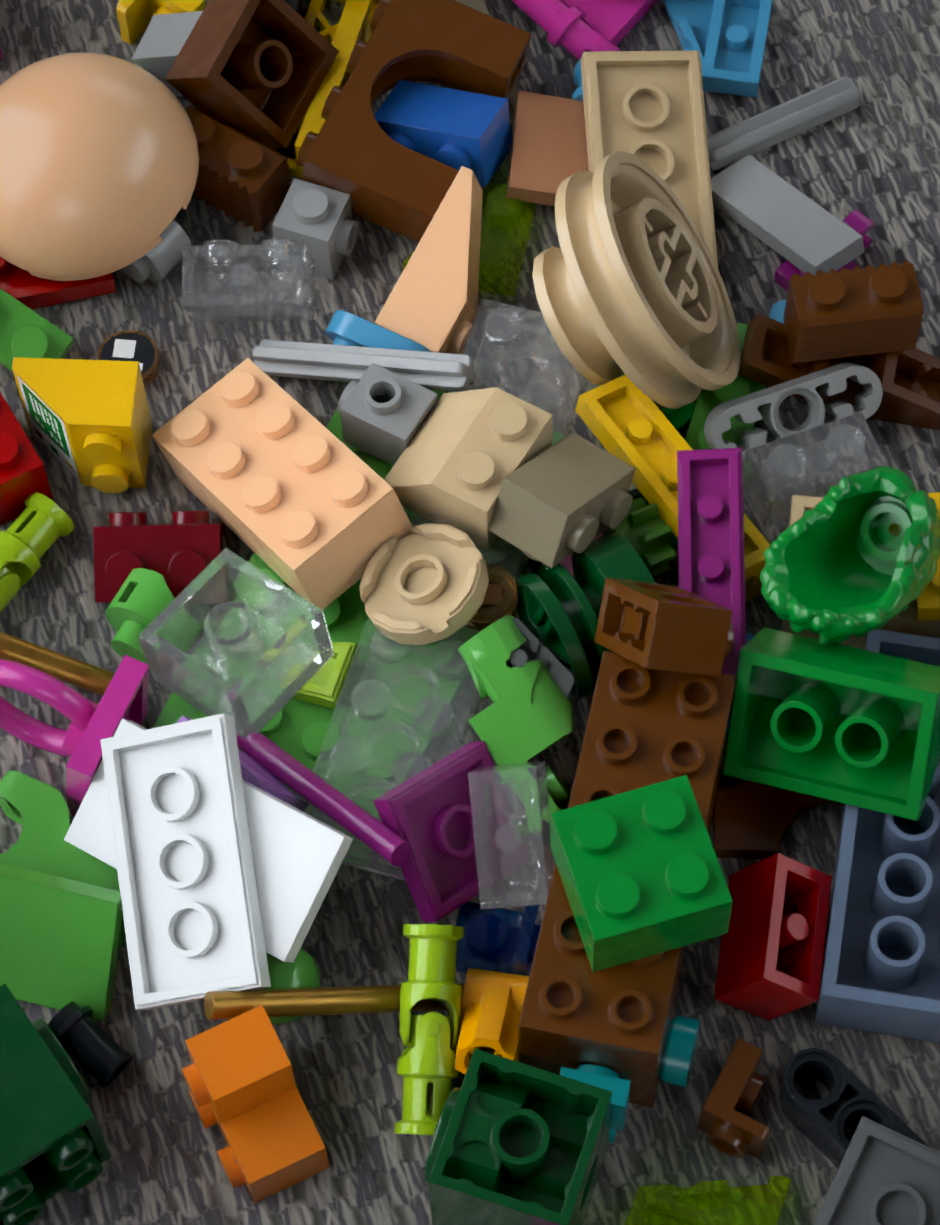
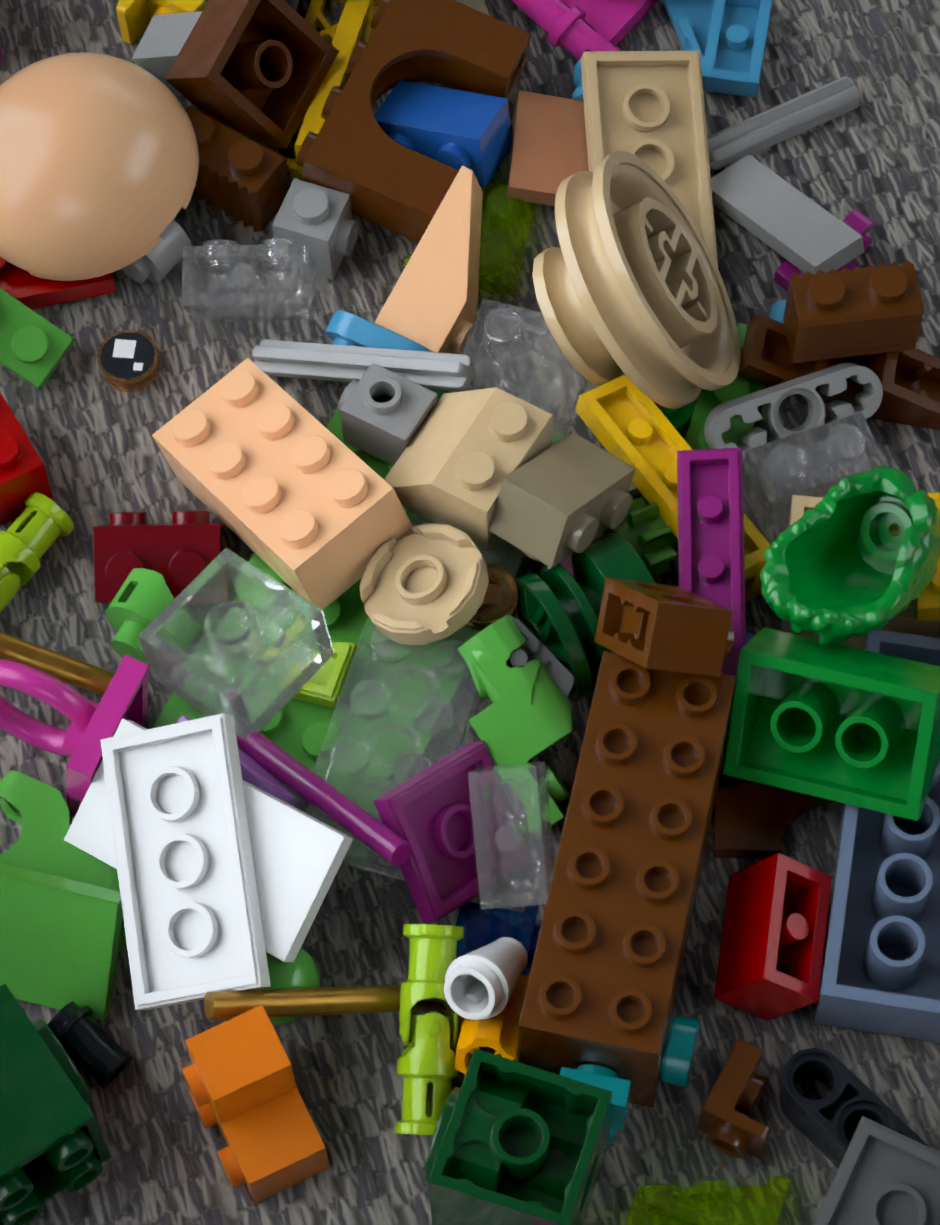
(89, 417): yellow slope -> none
(484, 979): none -> white cone
(640, 873): green brick -> none

